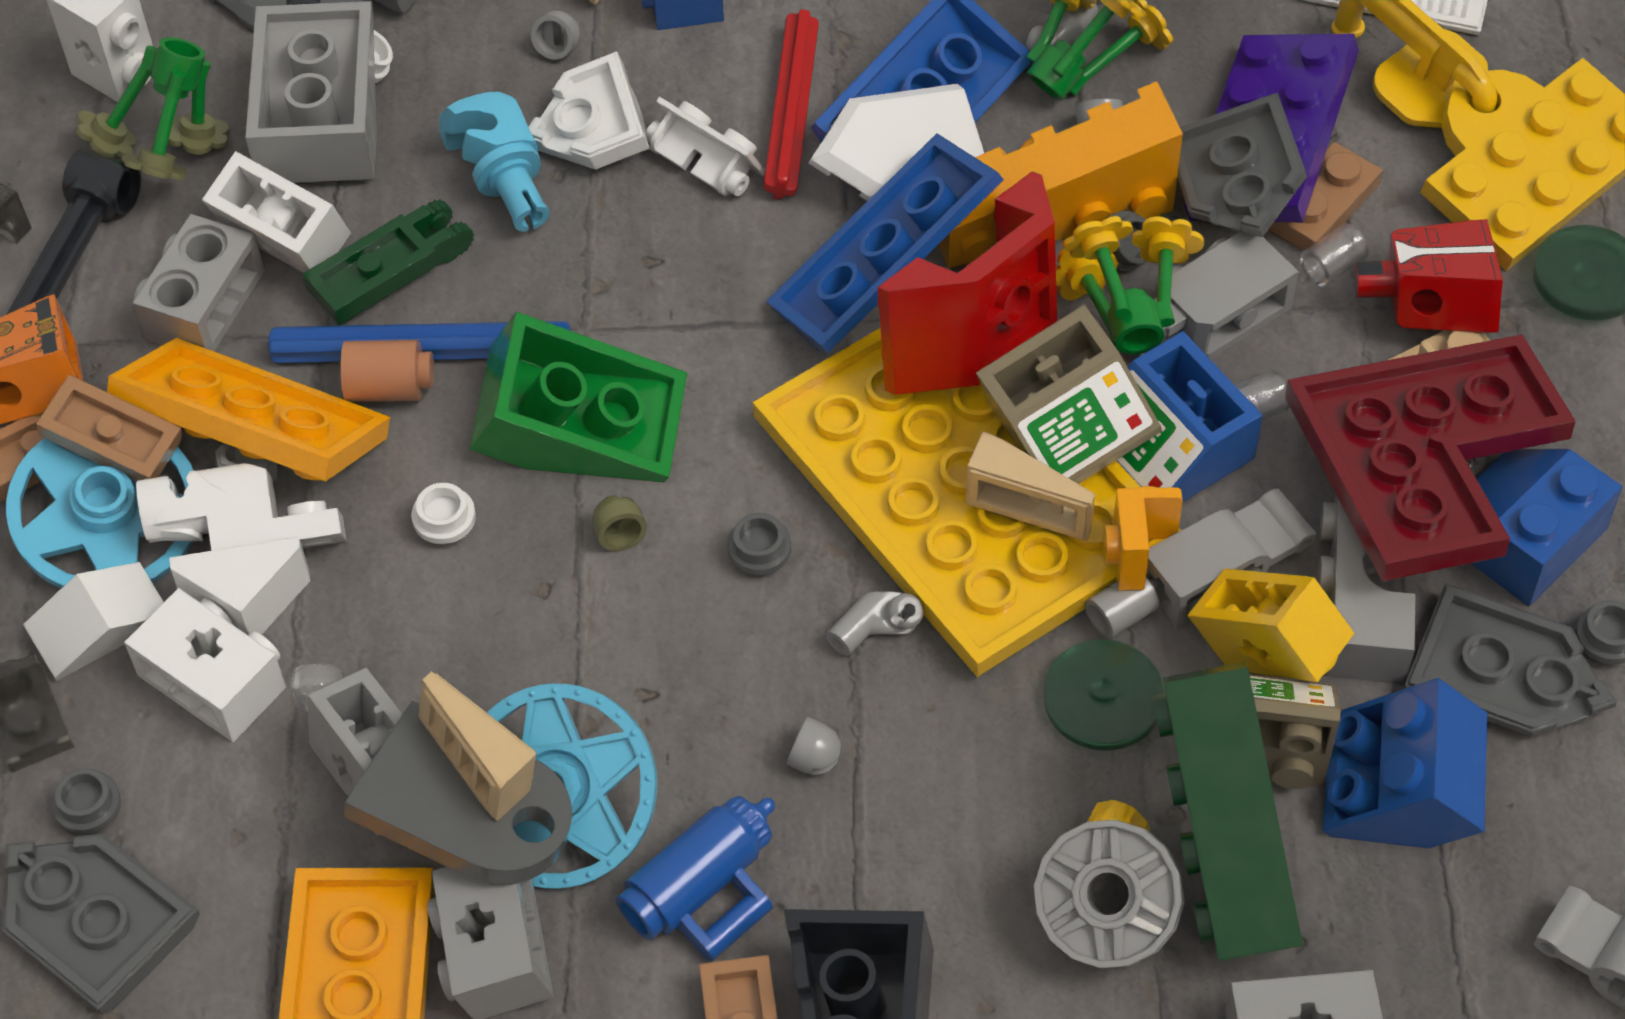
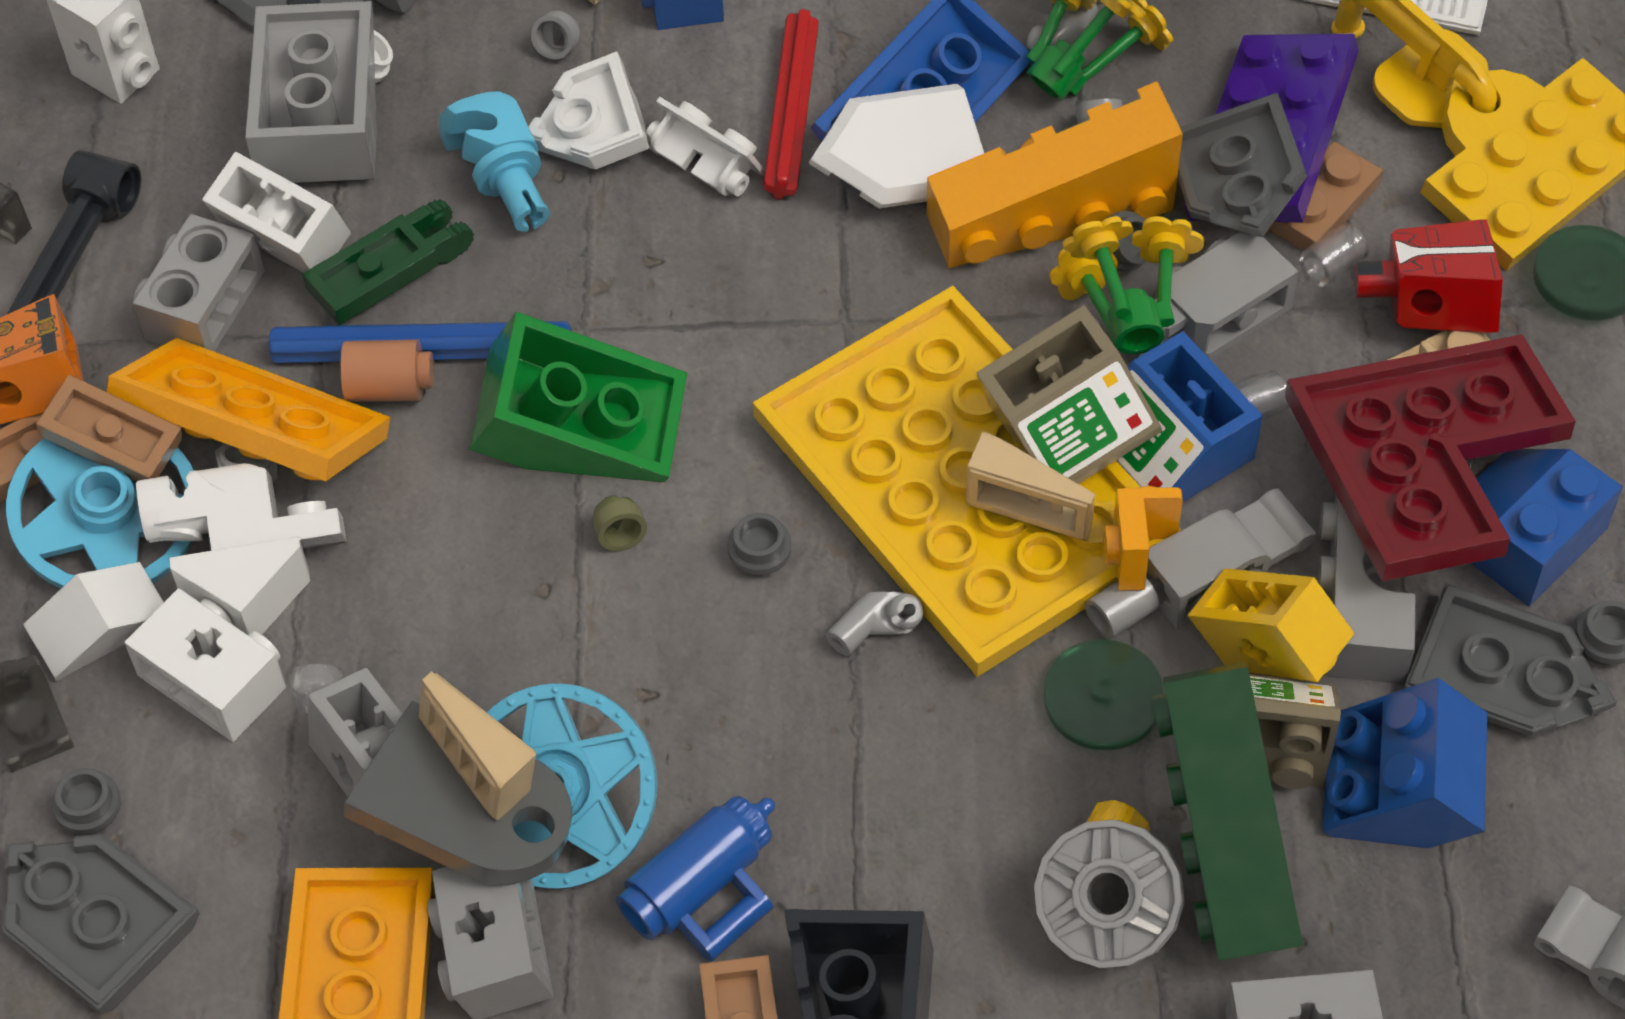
(176, 69): plant -> none
(443, 513): white plate -> none
(815, 748): light grey hinge -> none
(880, 239): blue slope -> none
(952, 324): red slope -> none

